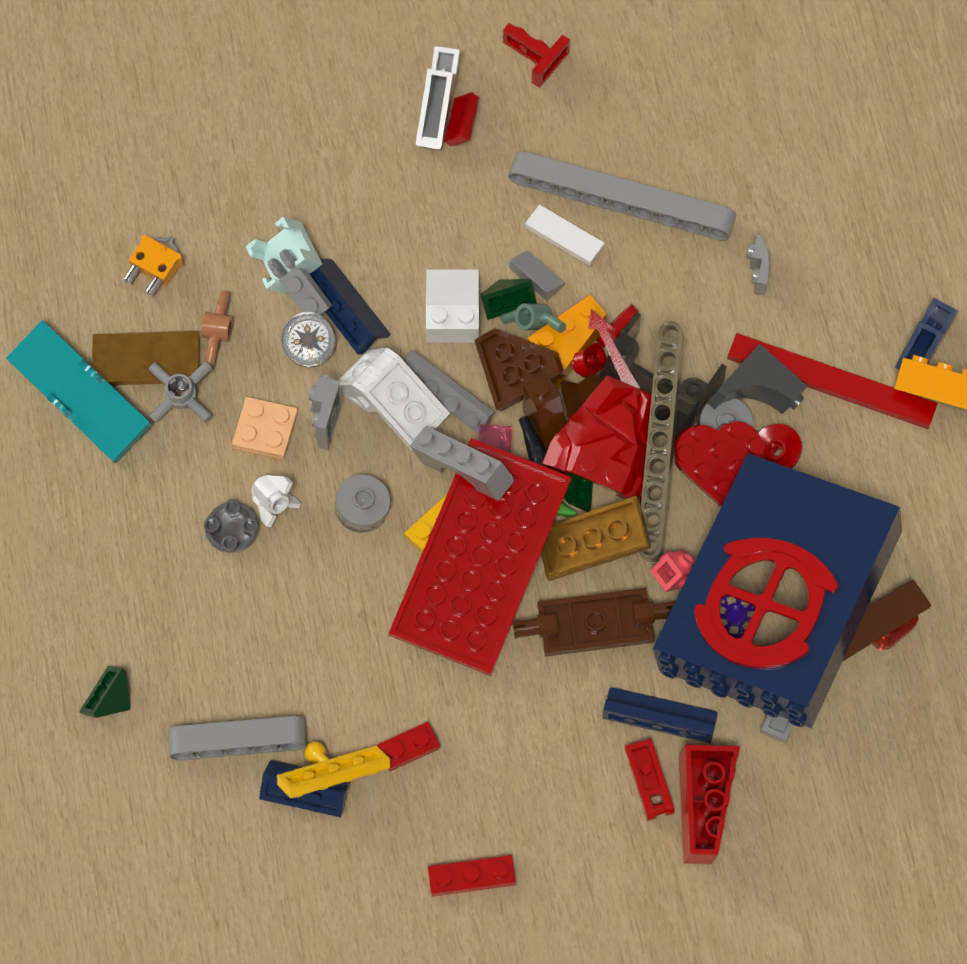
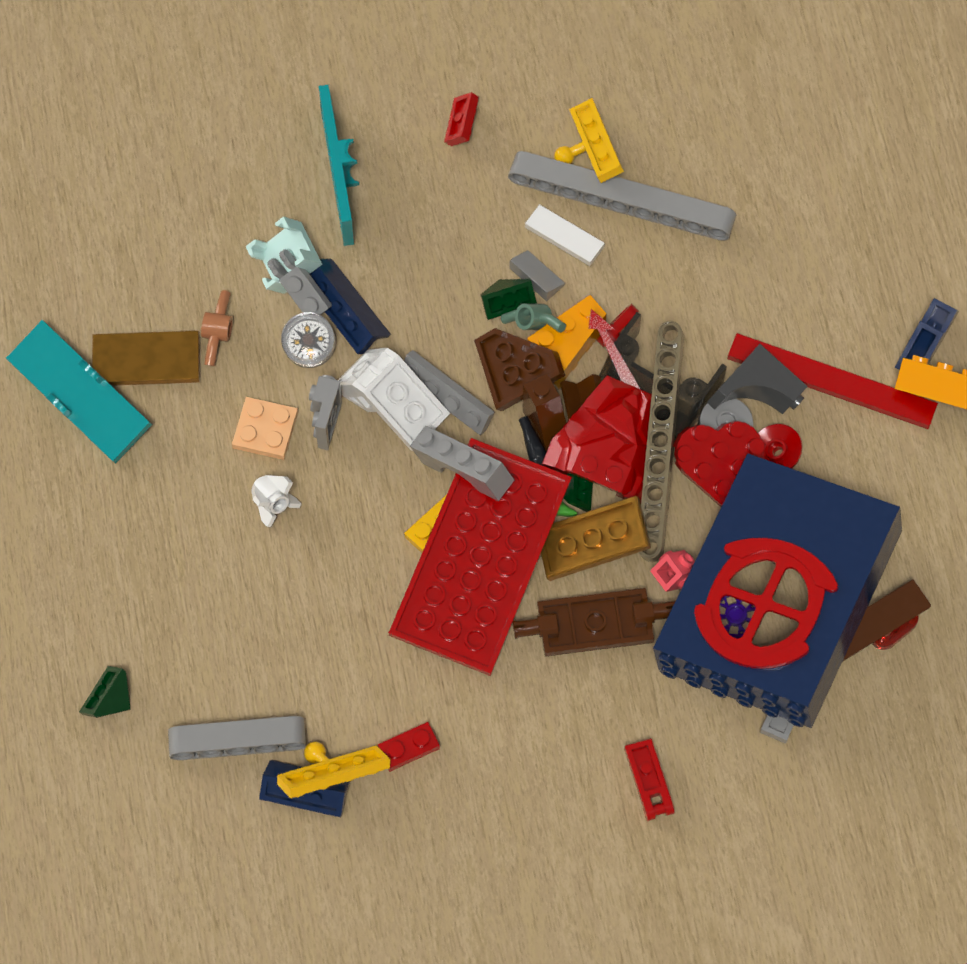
(155, 262): light orange piece -> none
(181, 382): light grey bar -> none
(231, 526): flat silver dish -> none
(340, 164): none -> teal piece
(362, 503): light grey piece -> none
(438, 97): light grey slope -> none
(452, 305): white slope -> none
(471, 875): red plate -> none
(496, 436): clear pink panel -> none
(537, 51): red bracket -> none
(589, 360): red plate -> none
(594, 141): none -> yellow plate
(660, 715): dark blue panel -> none
(705, 795): red wedge -> none
(759, 263): light grey slope -> none

